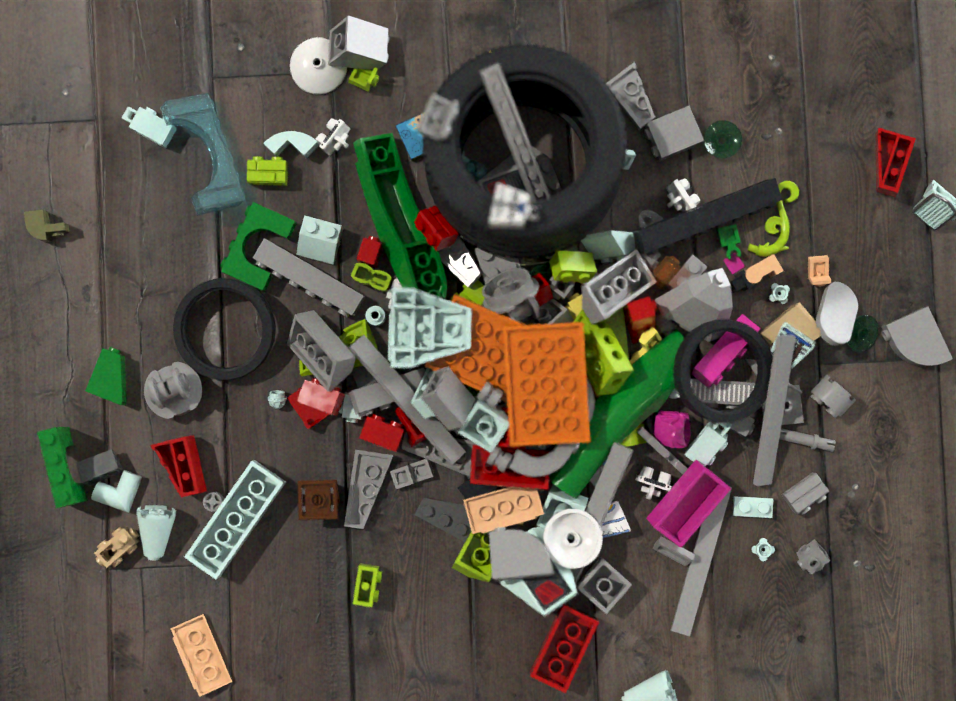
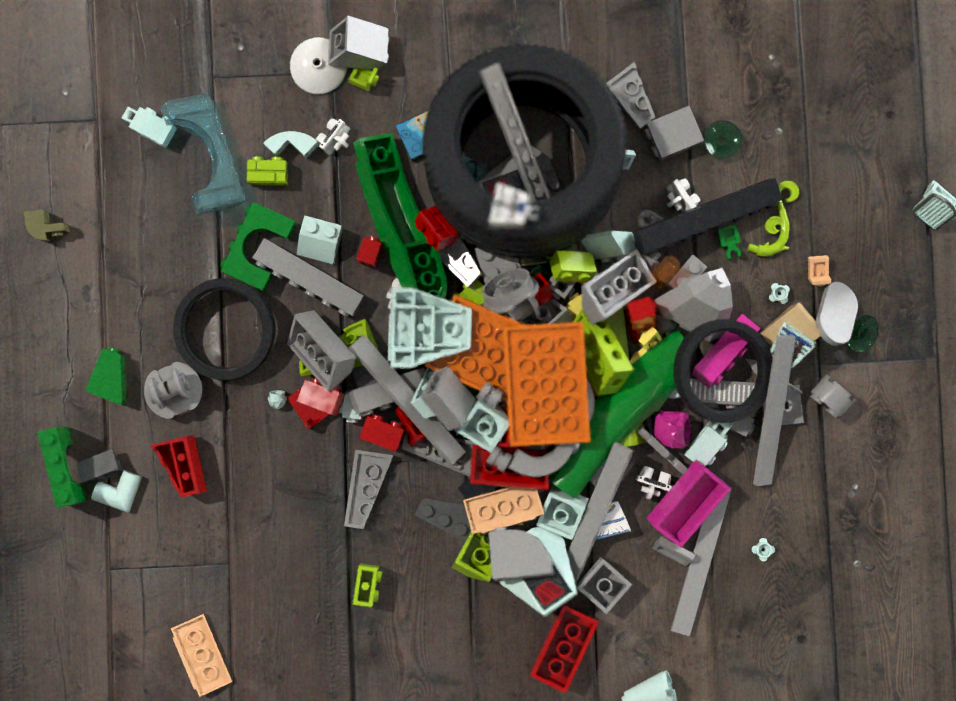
(122, 542): tan brick -> none
(155, 528): light aqua cone -> none
(209, 501): light grey wheel -> none
(235, 519): light aqua brick -> none
(318, 499): reddish brown piece -> none
(366, 275): lime brick -> none
(381, 318): light aqua brick -> none
(412, 473): light grey slope -> none
(438, 118): light grey bracket -> none
(586, 538): white dish -> none
(734, 264): dark pink sticker -> none
(747, 278): light nougat hips -> none
(752, 507): light aqua plate -> none
(805, 493): light grey brick -> none
(812, 557): light grey brick -> none
(813, 441): light grey pin -> none
(891, 160): red wedge -> none
(917, 339): light grey brick -> none

